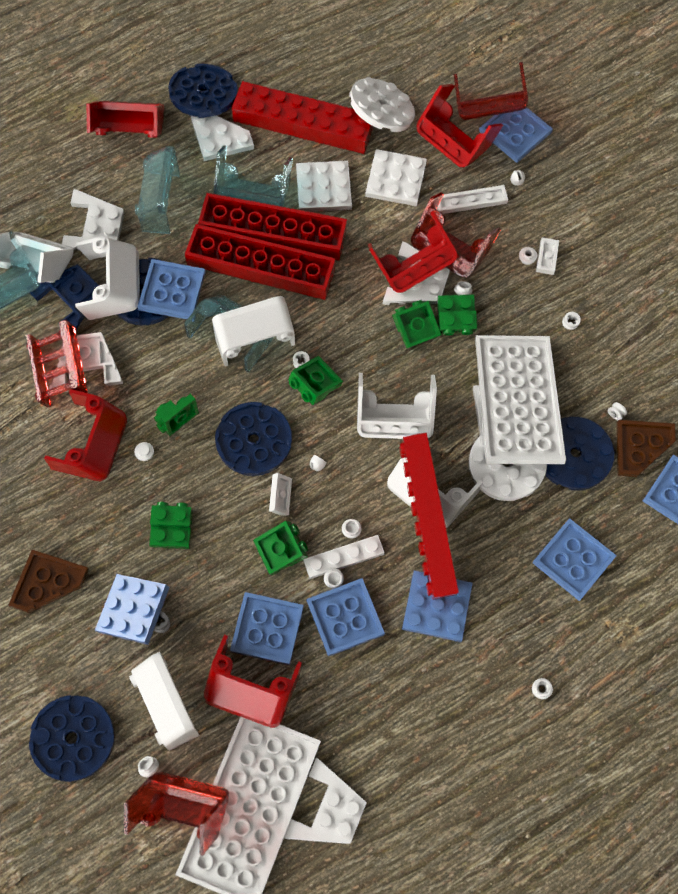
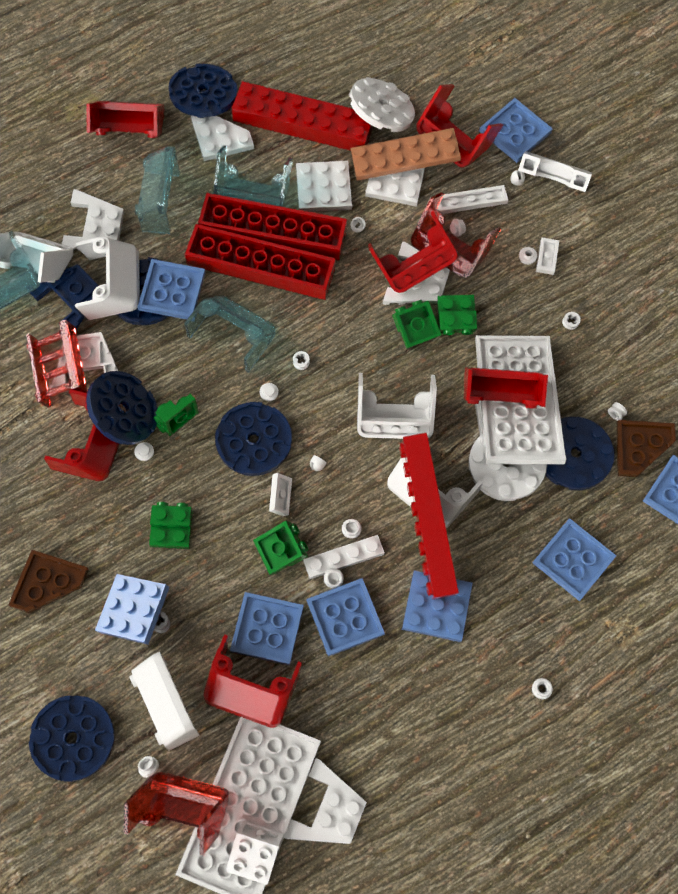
(103, 409): none -> dark blue plate
(252, 325): white windscreen -> none
(254, 852): none -> white bracket
(268, 392): none -> white plate
(314, 380): green plate -> none
(362, 224): none -> white hinge
(405, 154): none -> nougat plate
(457, 227): none -> white plate
(463, 288): white plate -> none
(495, 104): clear red windscreen -> none
(505, 386): none -> red windscreen
(555, 170): none -> white arch

